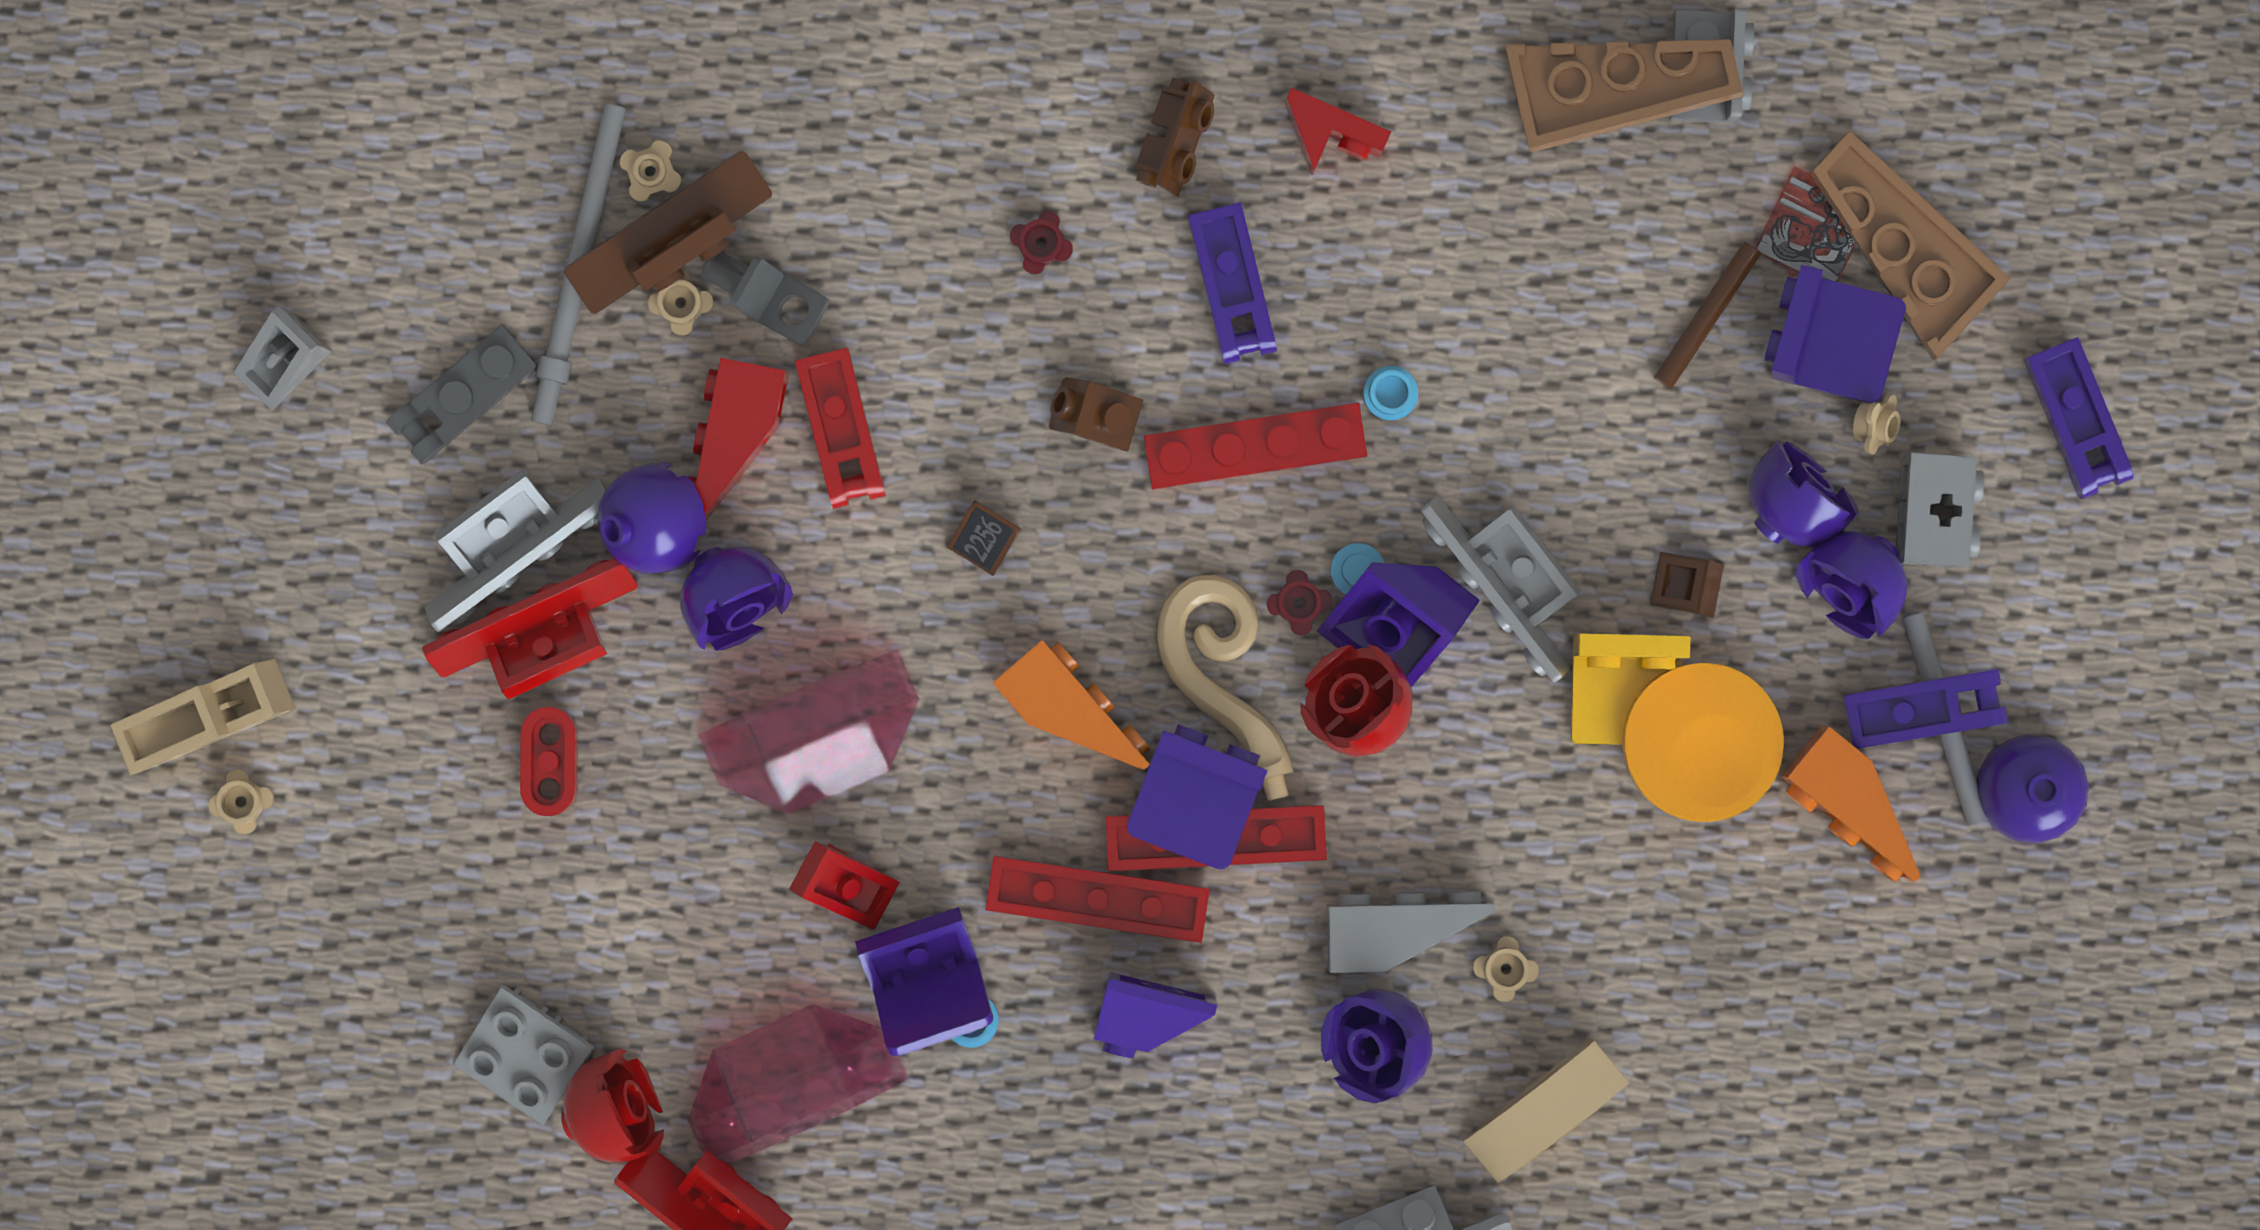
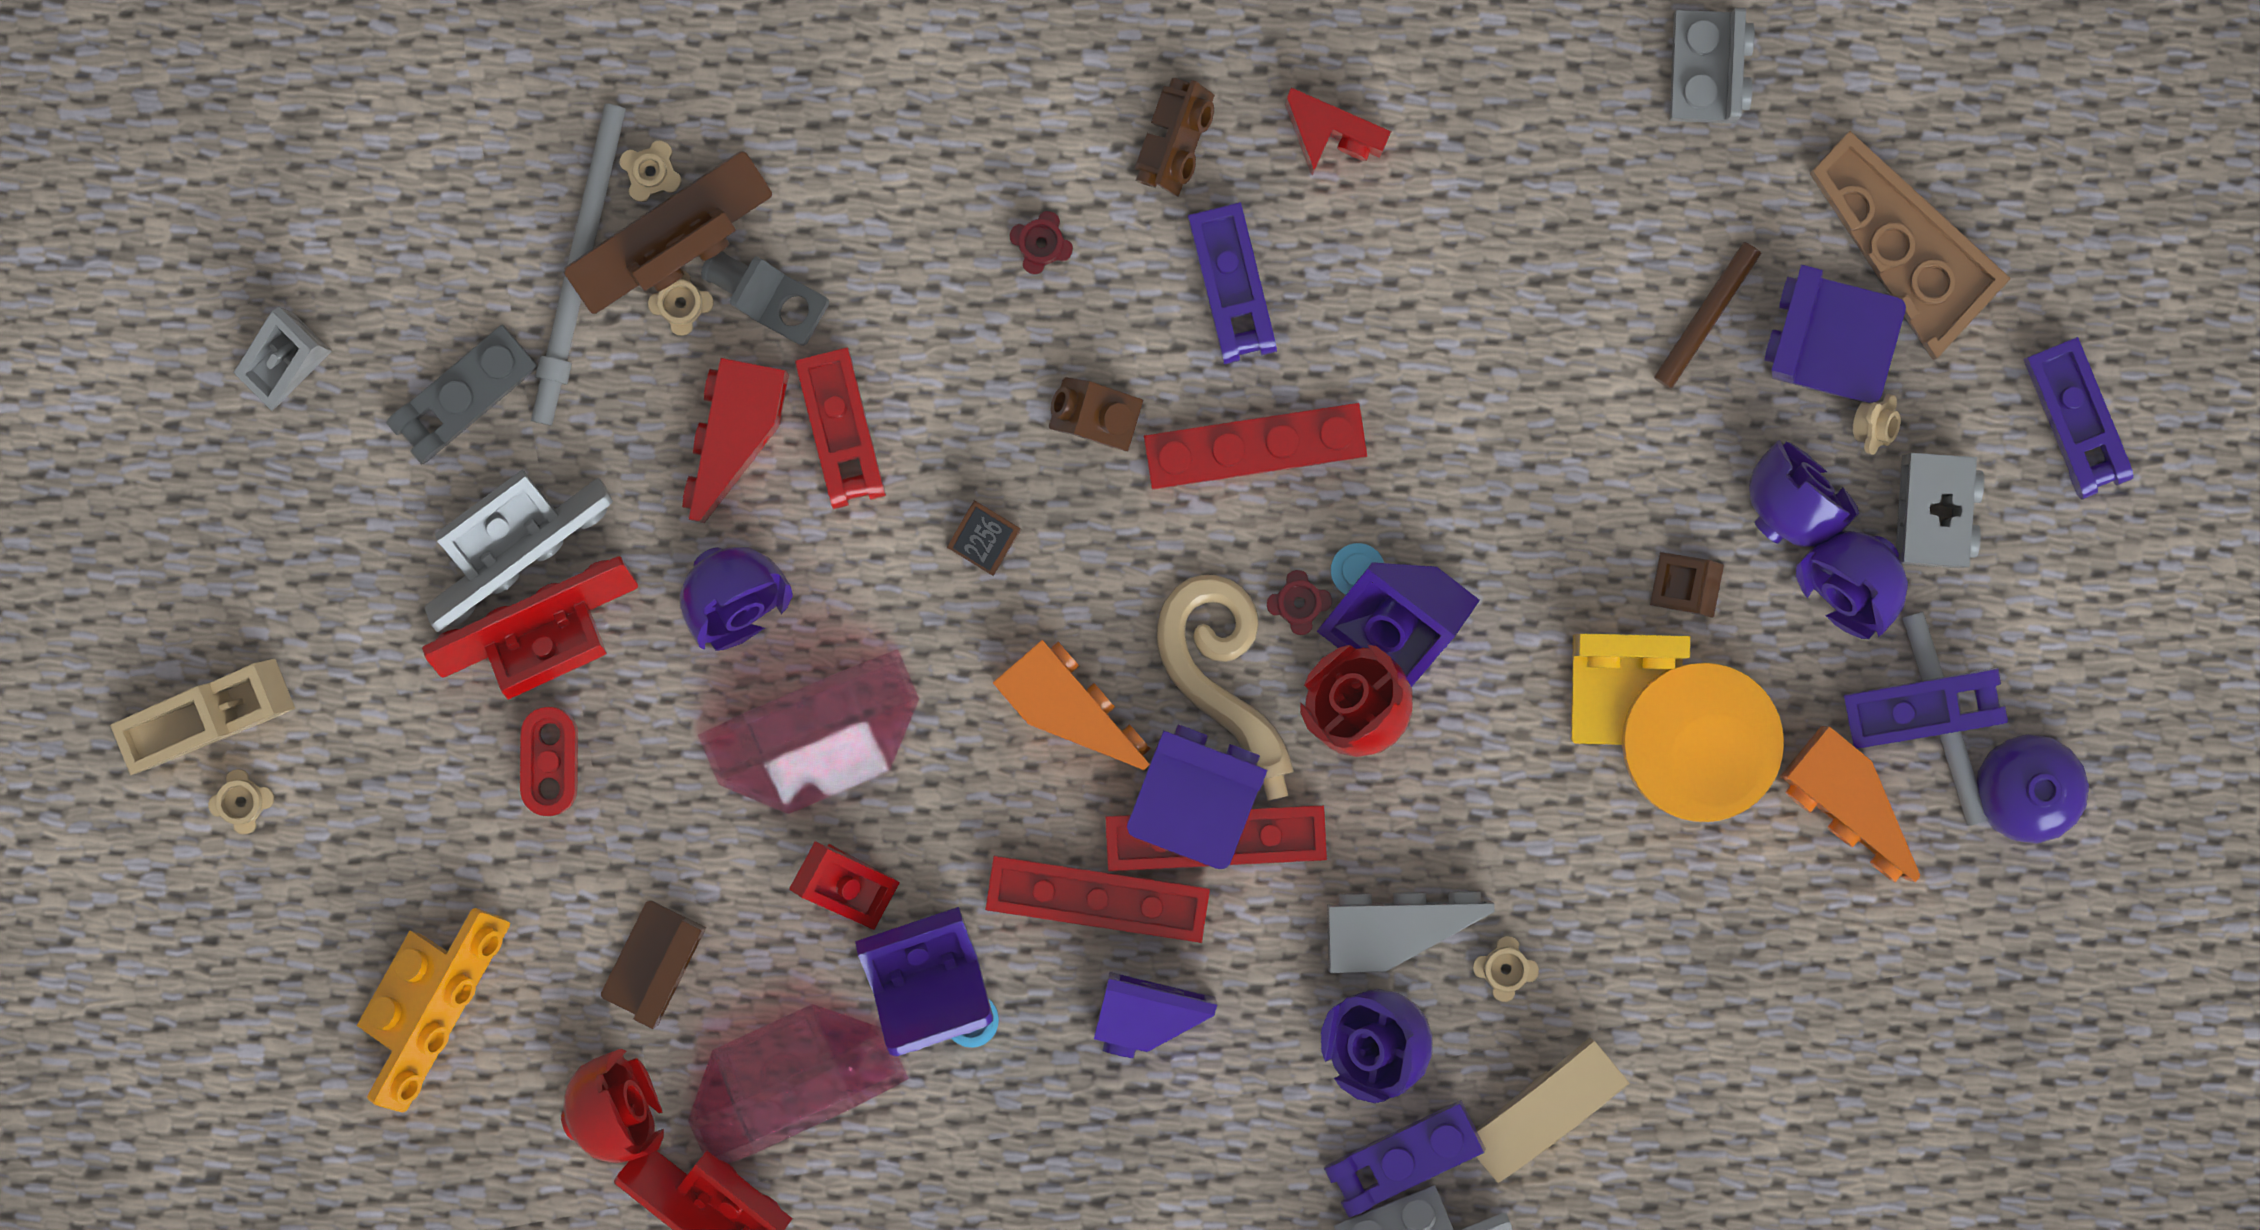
(423, 1001): none -> light orange bracket
(523, 1054): light grey hinge -> none
(651, 519): dark purple cylinder -> none
(652, 963): none -> reddish brown panel
(1390, 393): medium azure plate -> none
(1406, 1157): none -> dark purple plate
(1514, 575): light grey bracket -> none
(1595, 89): medium nougat wing -> none
(1805, 230): piece -> none

